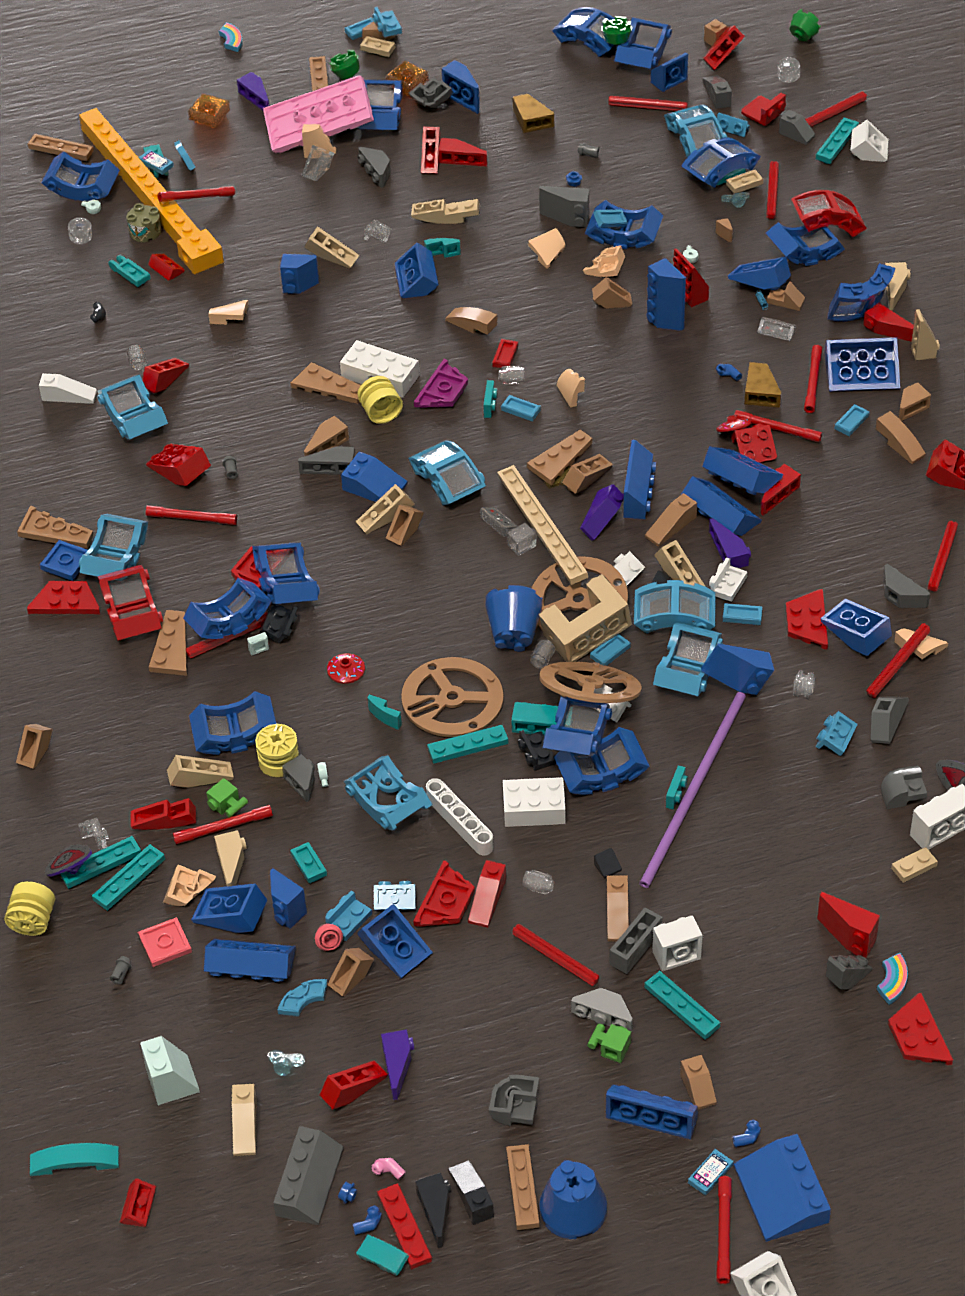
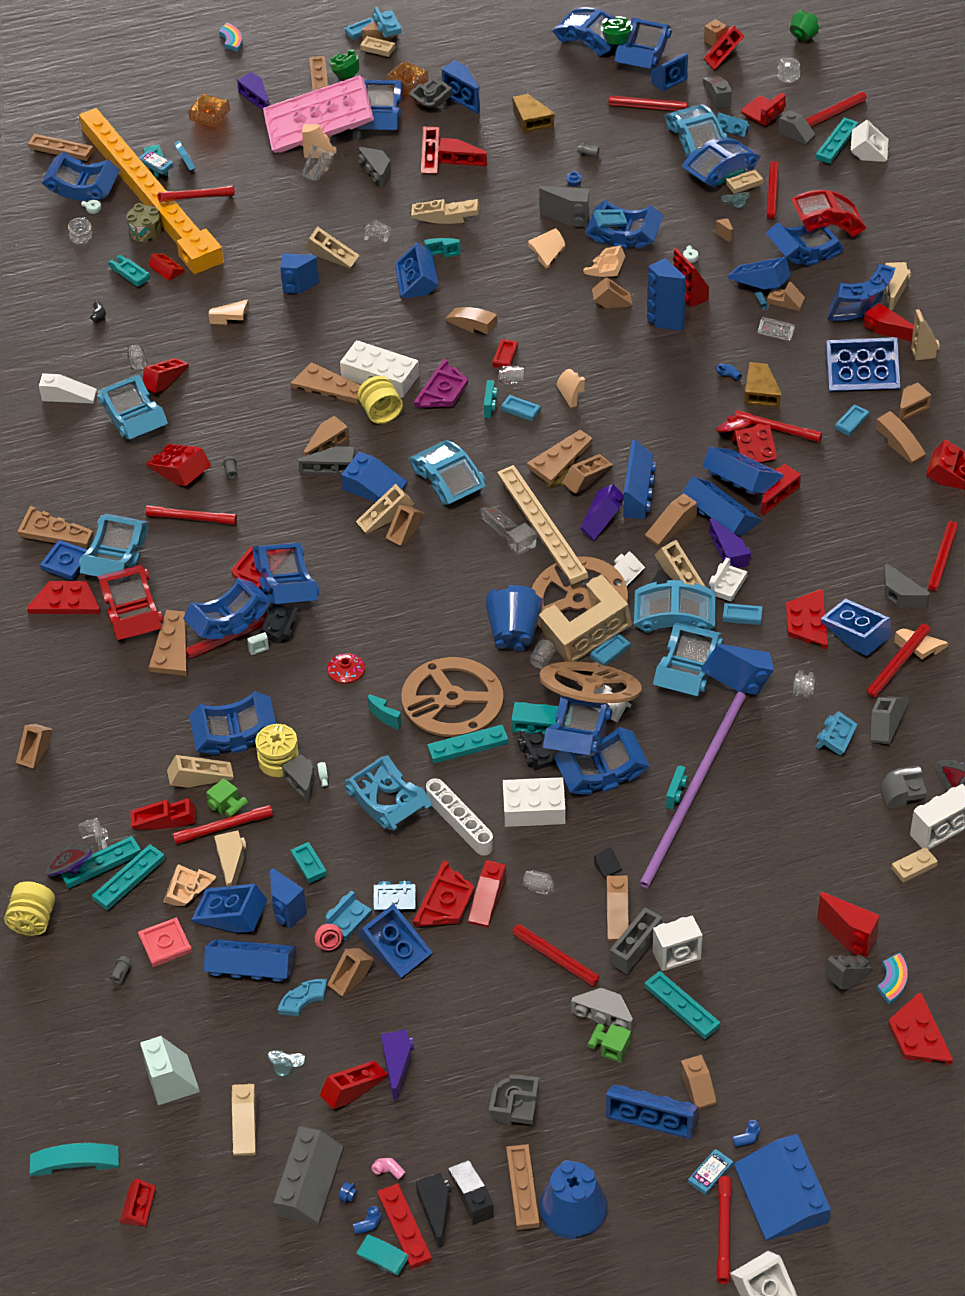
(810, 399): red piece -> none

